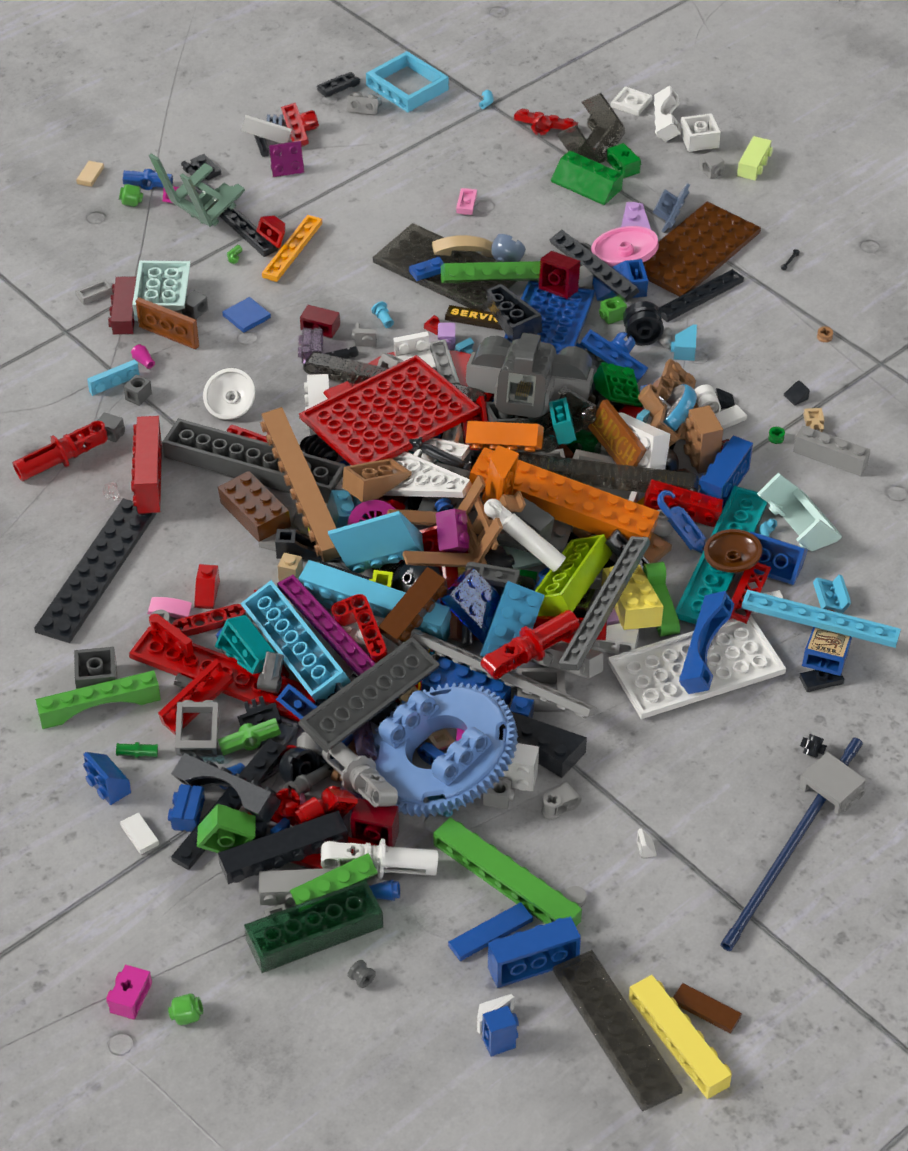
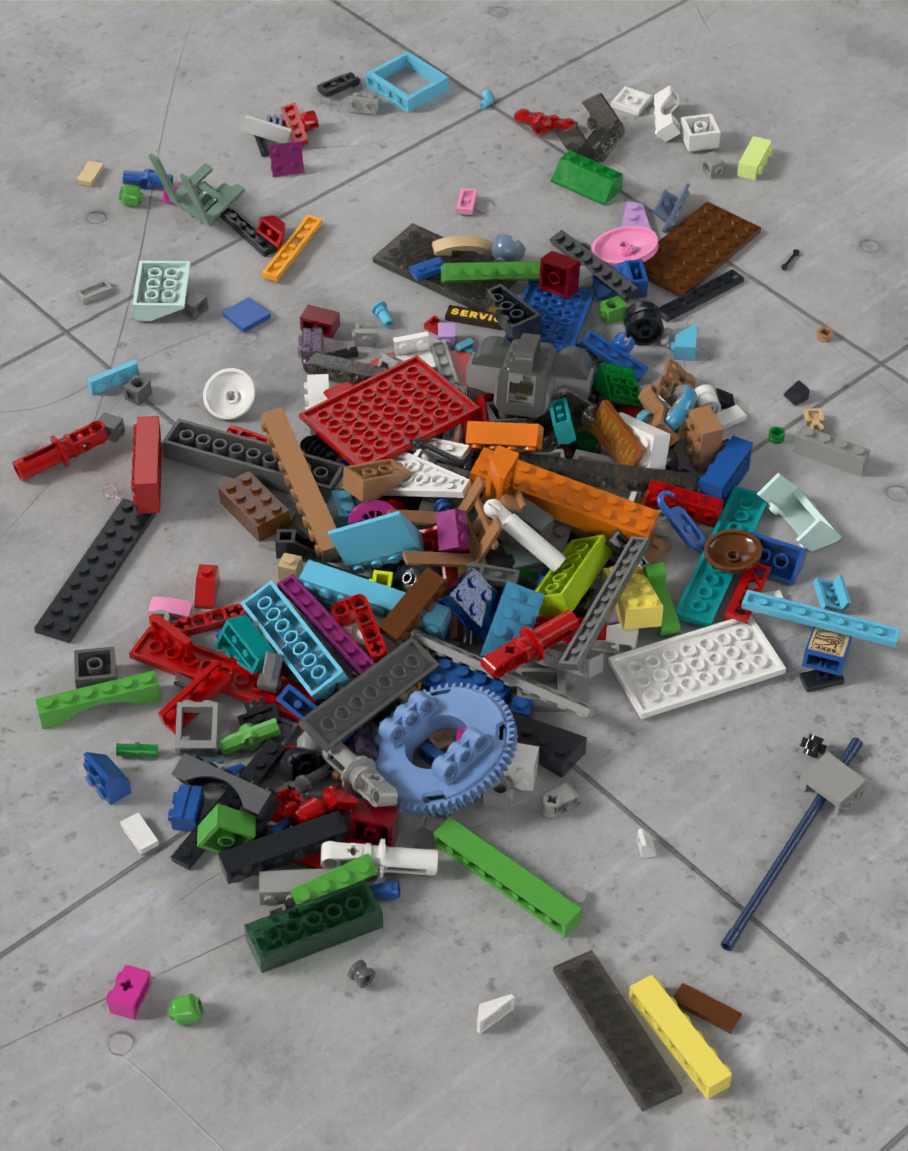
(122, 310): dark red brick -> none
(143, 356): dark pink cone -> none
(167, 323): dark orange tile -> none
(197, 162): black plate -> none
(232, 254): bright green arm -> none
(496, 927): blue tile -> none
(499, 1030): blue brick -> none
(532, 951): blue brick -> none
(623, 160): green brick -> none
(713, 615): blue arch -> none
(768, 527): medium azure arm -> none

